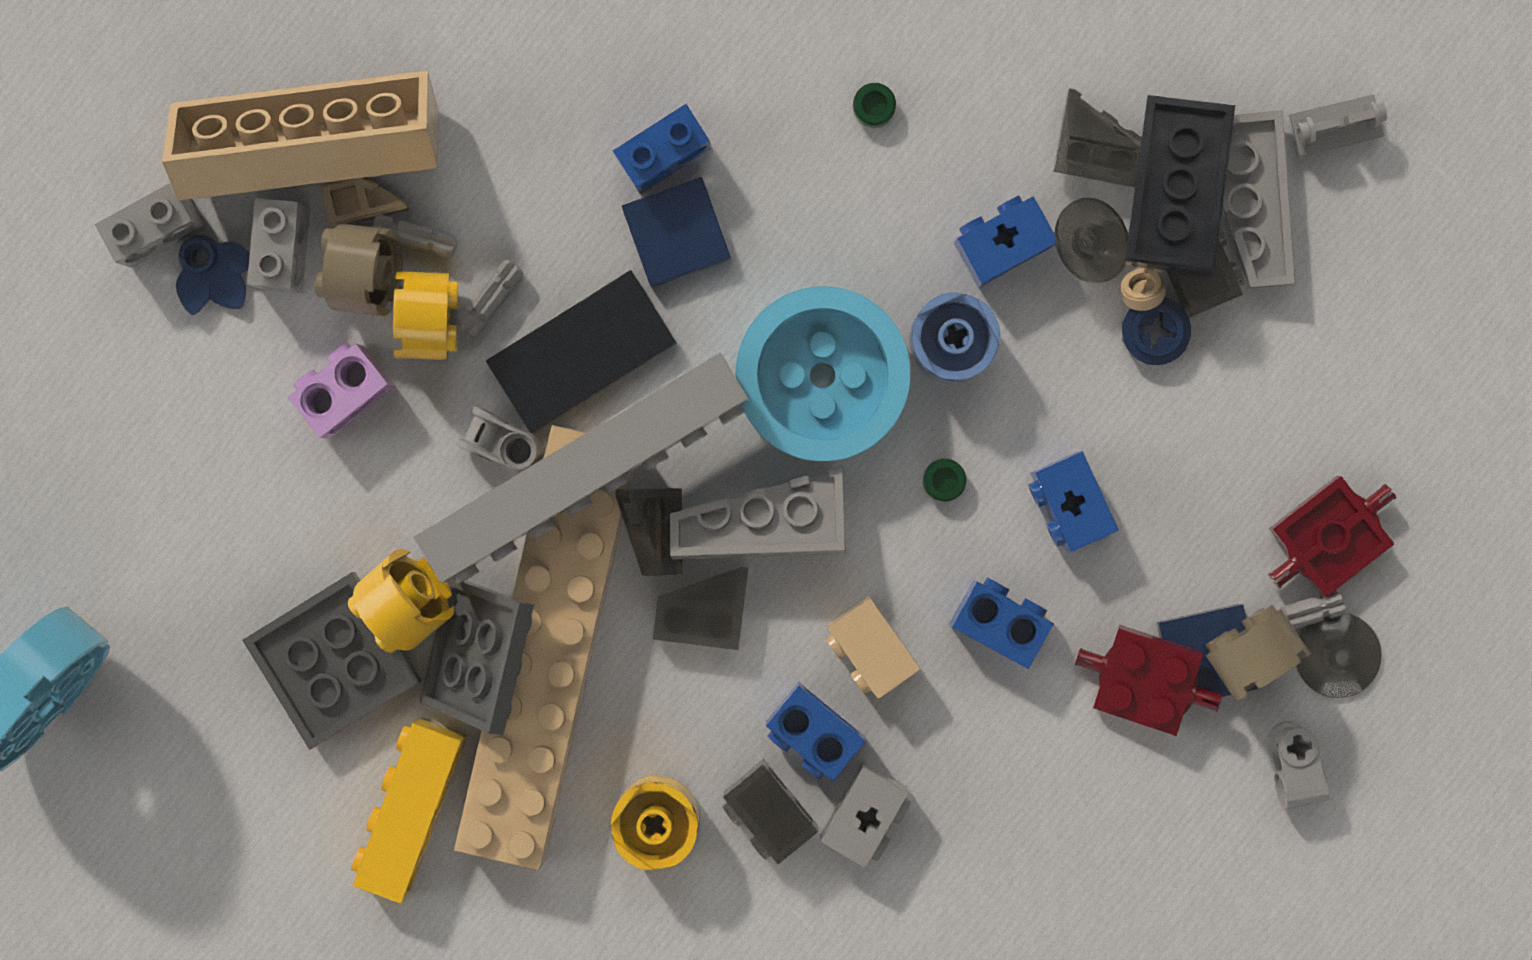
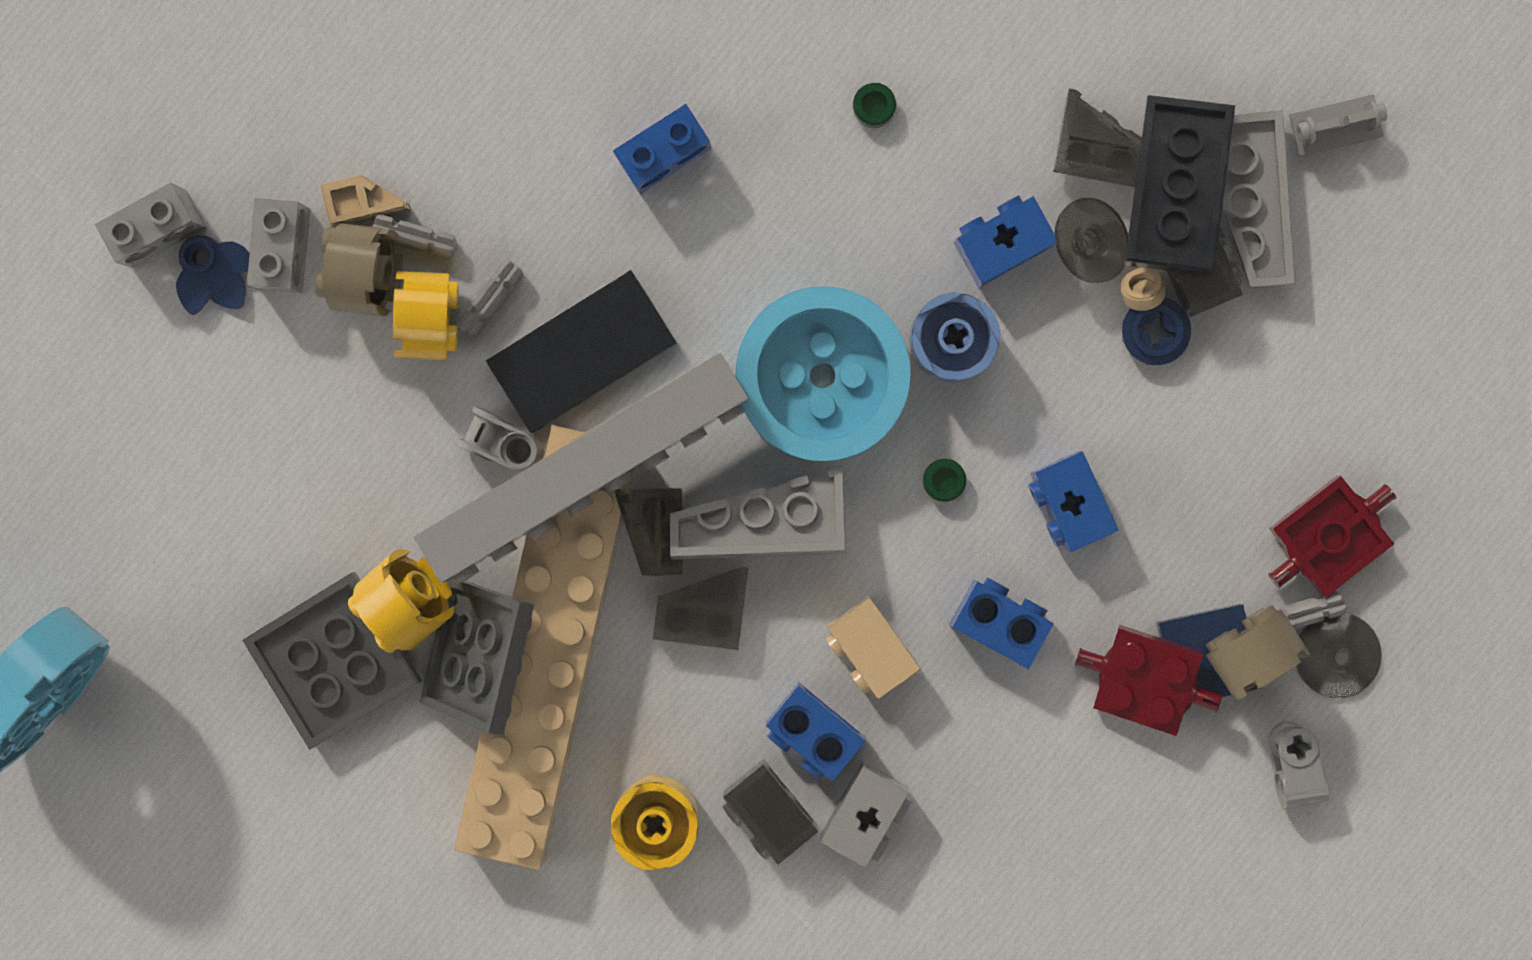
(302, 135): tan brick -> none
(347, 400): lavender brick -> none
(409, 809): yellow brick -> none
(676, 232): dark blue tile -> none

